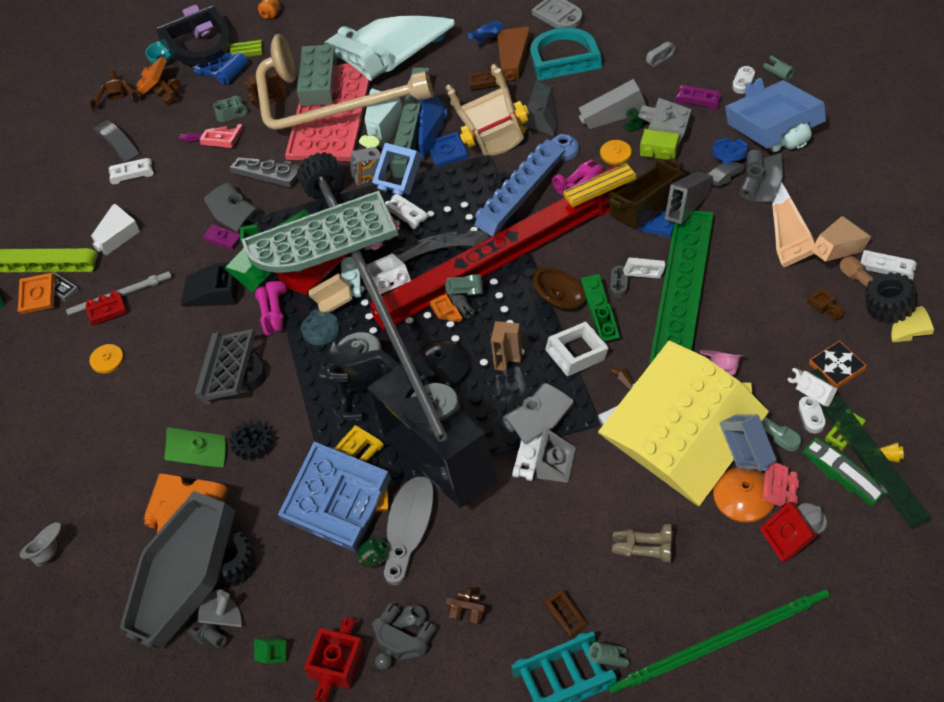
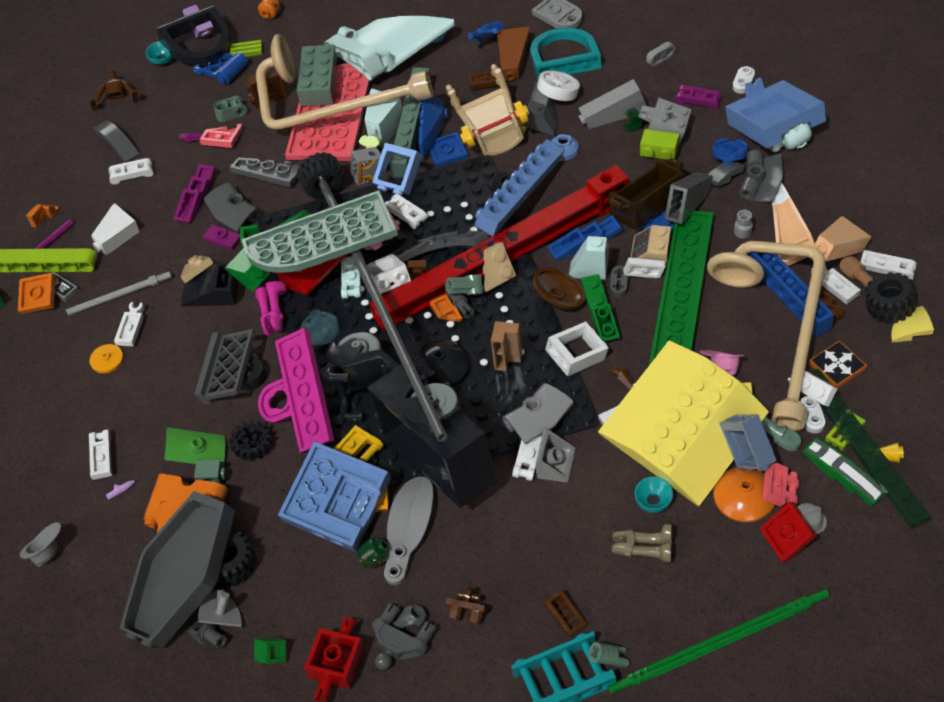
(40, 212): none -> orange slope
(55, 235): none -> magenta bar
(100, 454): none -> white plate
(105, 308): red plate -> none
(119, 489): none -> lavender helmet
(130, 326): none -> white plate
(151, 75): orange plate -> none
(167, 91): reddish brown hips -> none
(194, 195): none -> magenta slope
(195, 266): none -> tan wing
(210, 471): none -> sand green brick
(303, 391): none -> dark pink plate
(331, 293): tan panel -> none
(417, 267): none -> reddish brown plate
(496, 266): none -> tan wing
(558, 85): none -> white wheel
(571, 242): none -> blue slope
(586, 171): dark pink piece -> none
(591, 258): none -> light aqua slope
(599, 185): yellow tile -> none
(615, 152): light orange piece -> none
(652, 243): none -> tan slope
(653, 487): none -> teal piece
(742, 271): none -> tan piece
(743, 225): none -> light grey piece
(780, 69): sand green hinge -> none
(792, 290): none -> blue brick
(839, 286): none -> white plate

